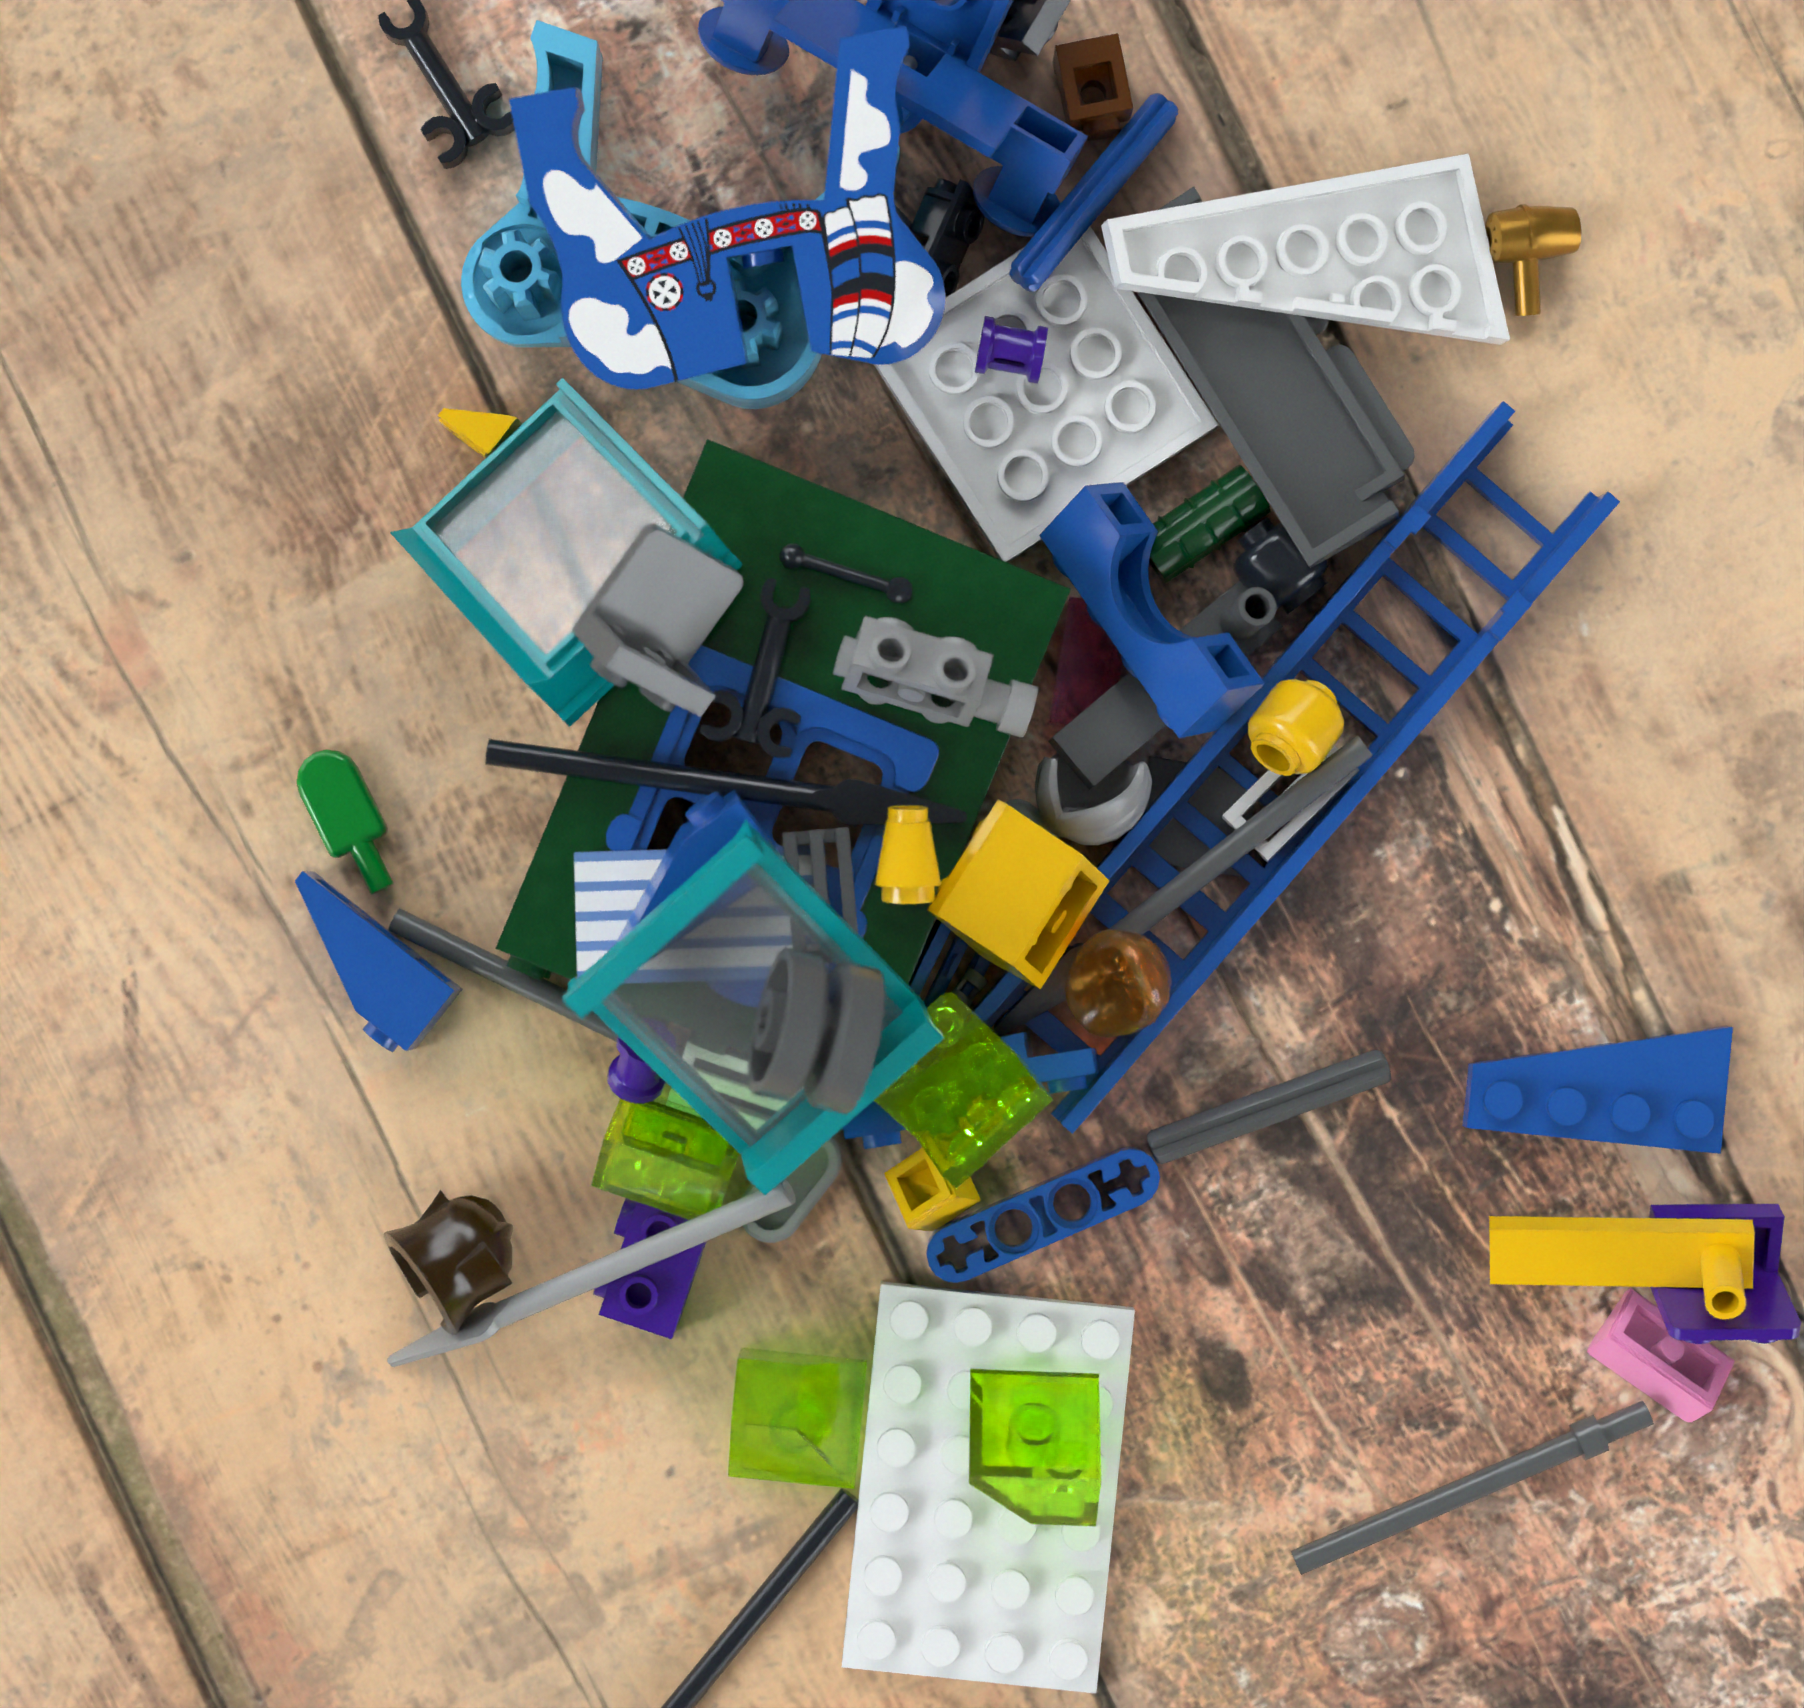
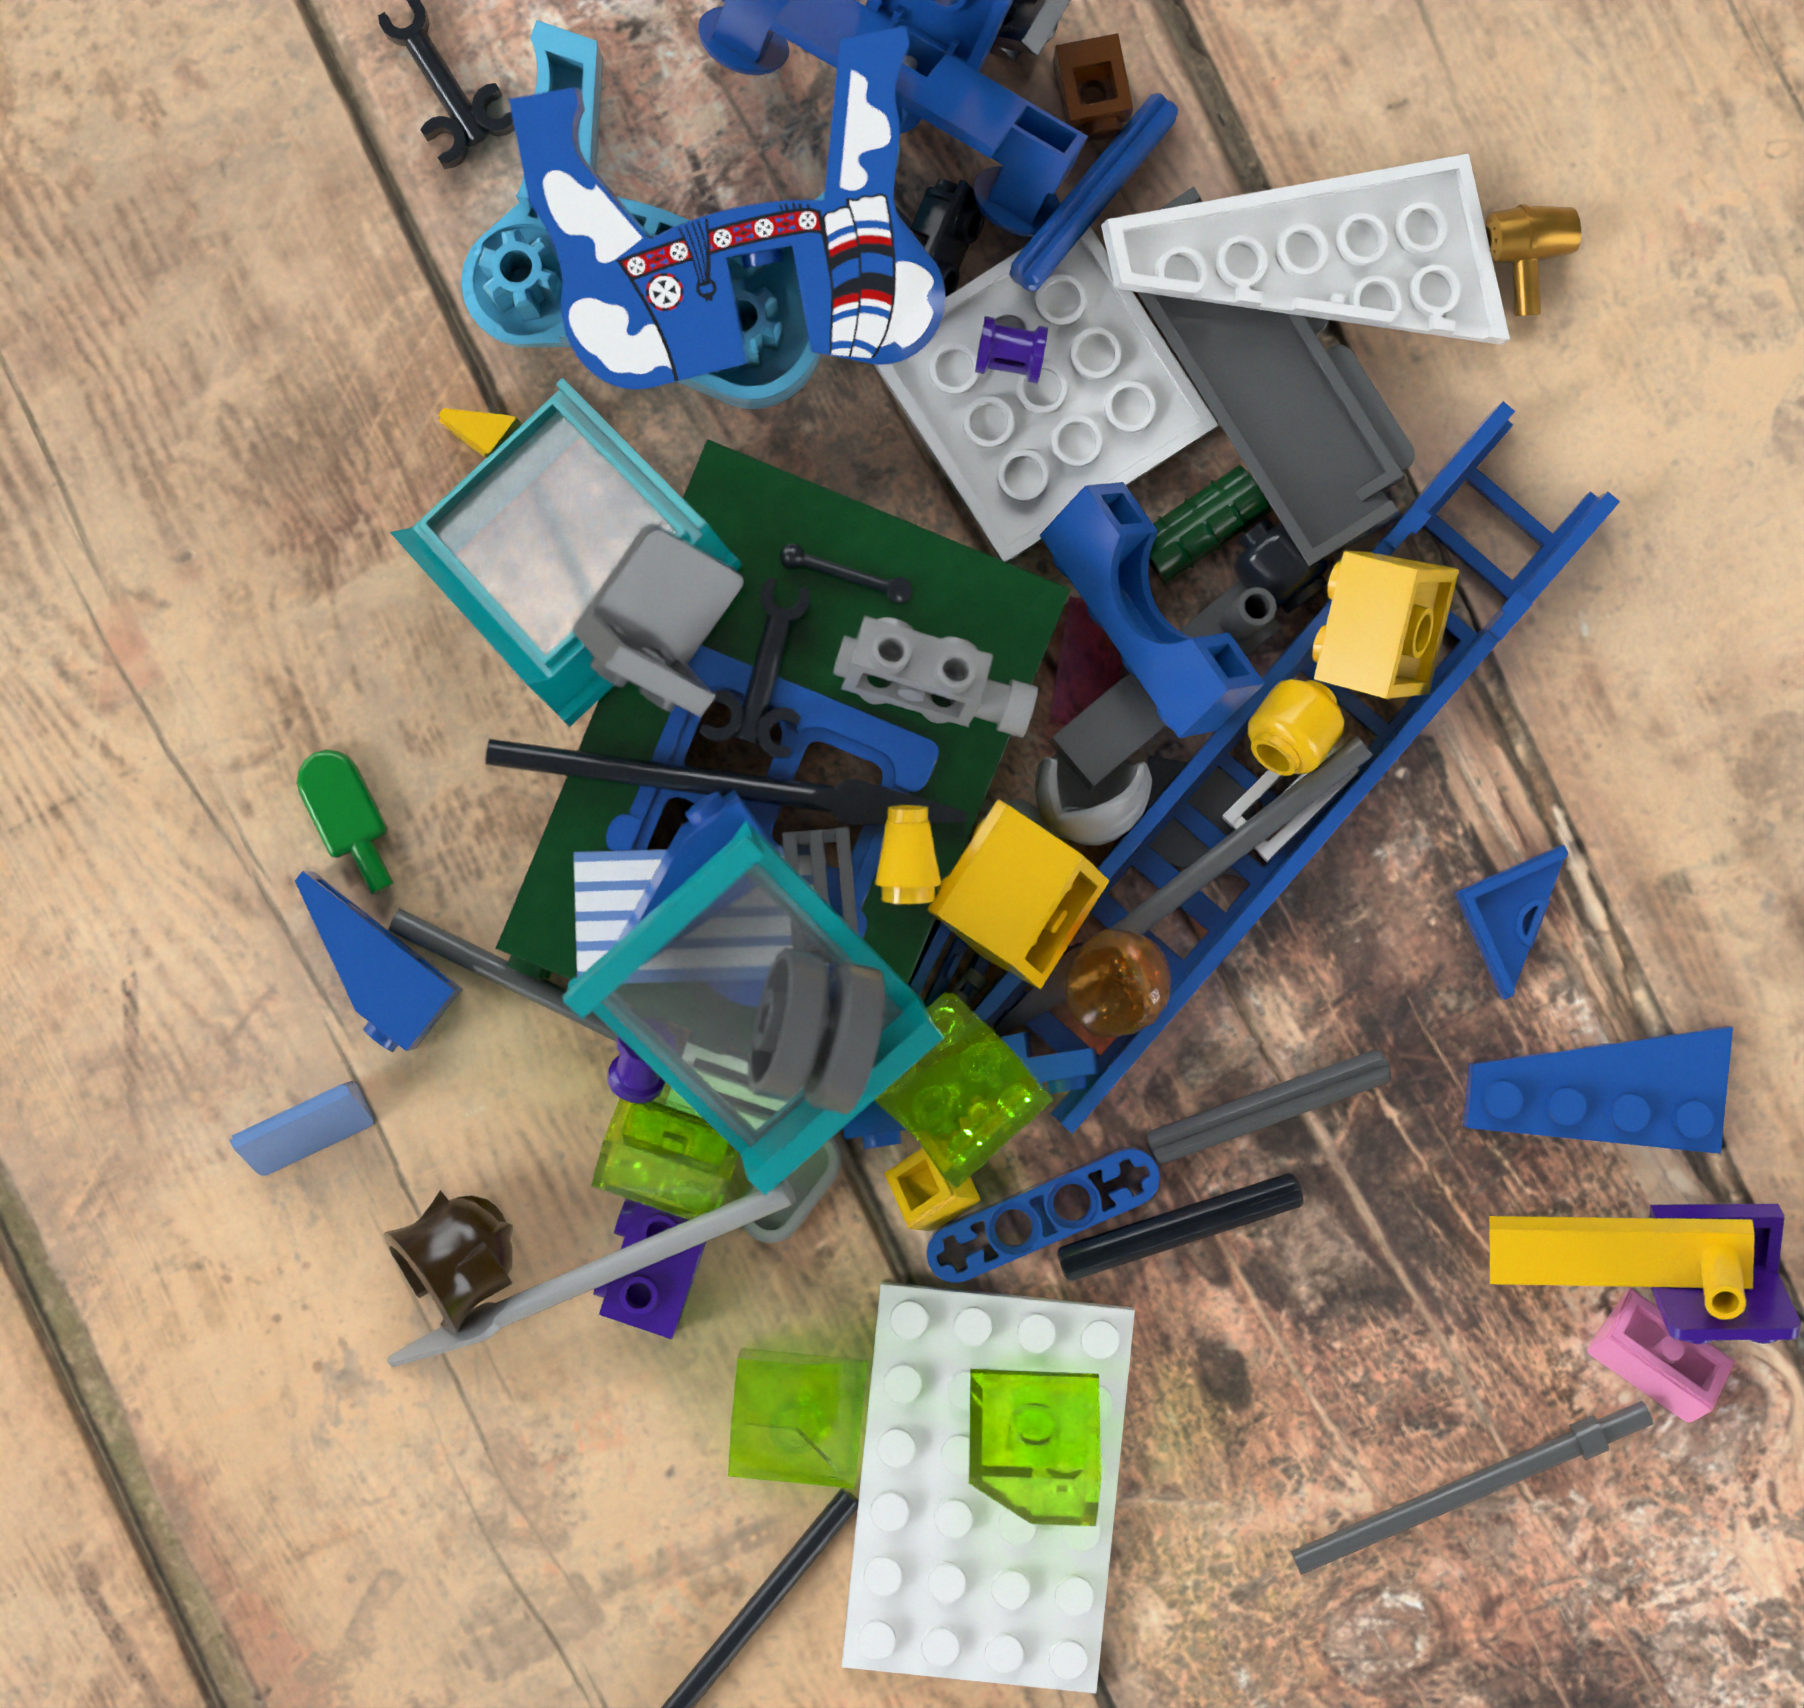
(304, 1129): none -> medium blue slope
(1180, 1226): none -> black axle
(1384, 624): none -> yellow slope
(1508, 912): none -> blue tile

